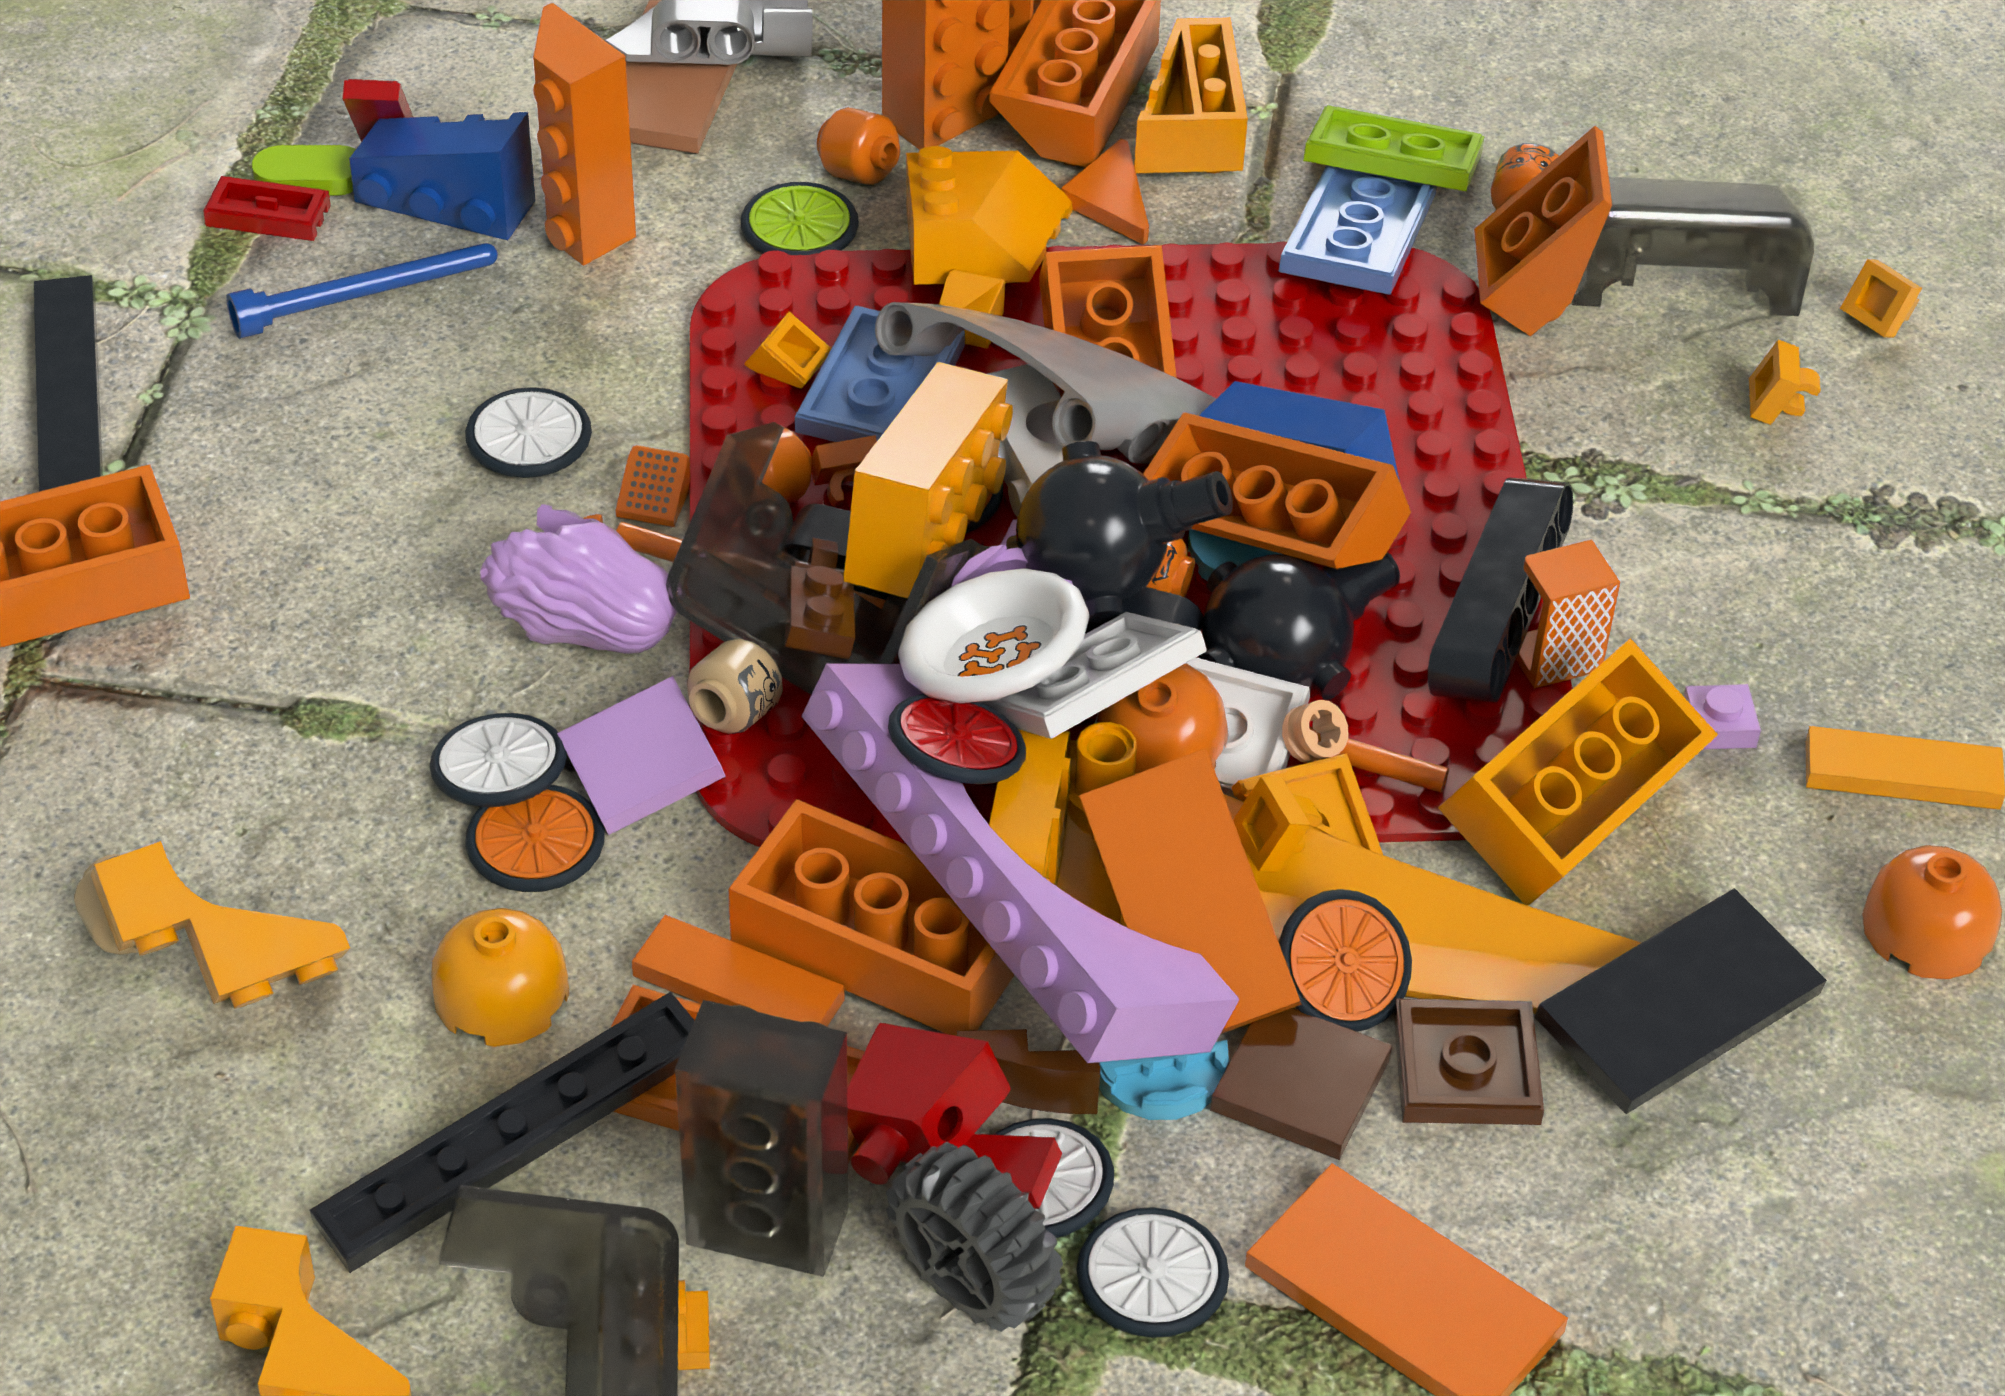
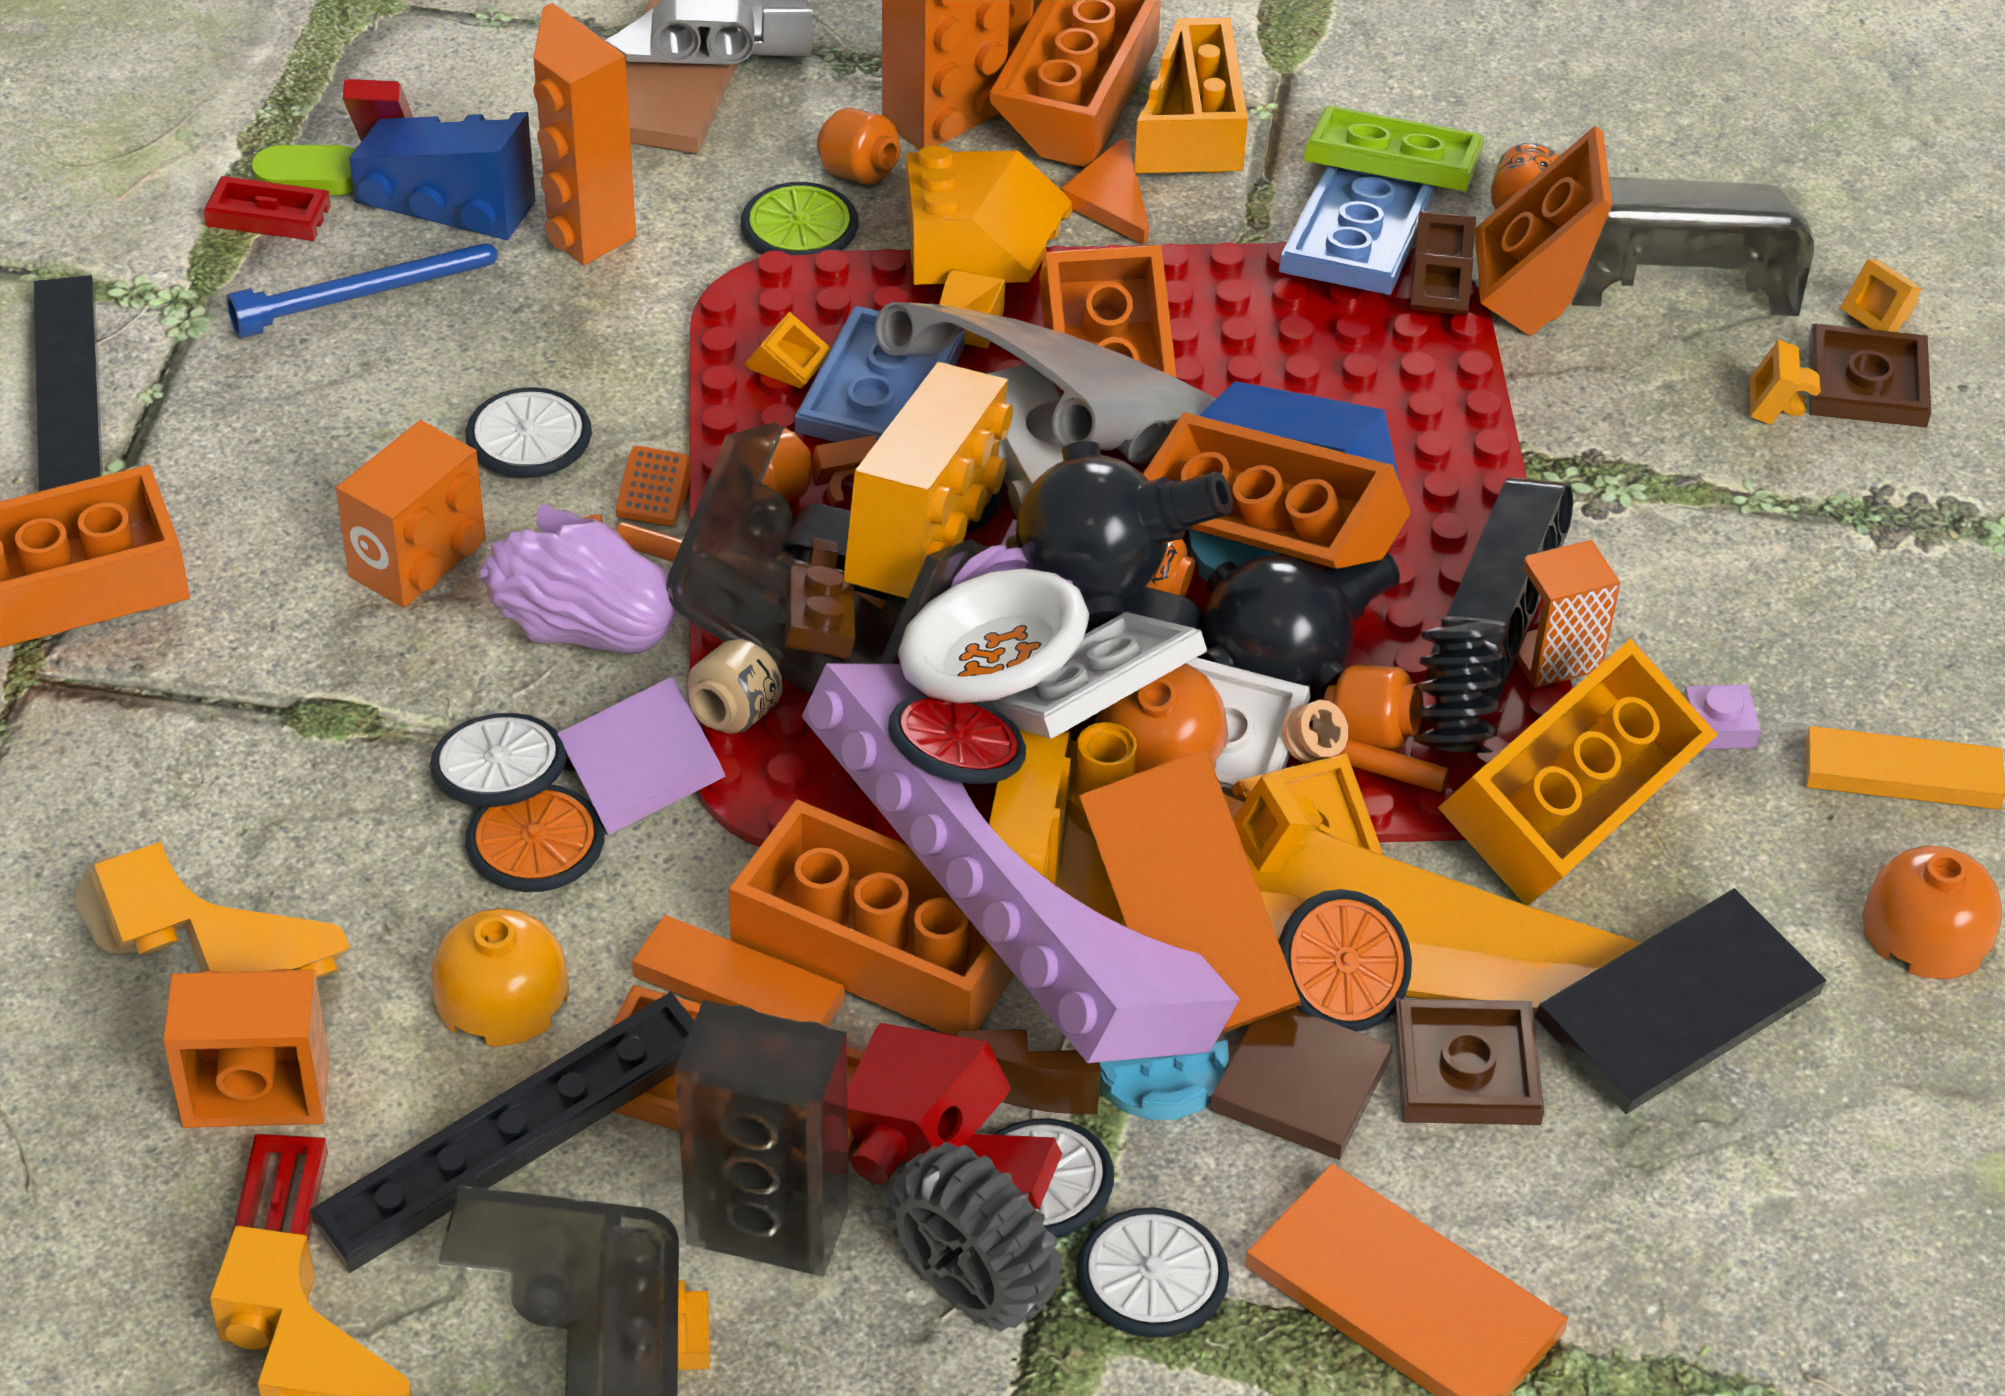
(247, 1048): none -> orange brick
(309, 1186): none -> red tile
(411, 513): none -> orange brick
(1377, 704): none -> orange head
(1443, 263): none -> reddish brown slope
(1460, 684): none -> black piece
(1870, 375): none -> reddish brown tile

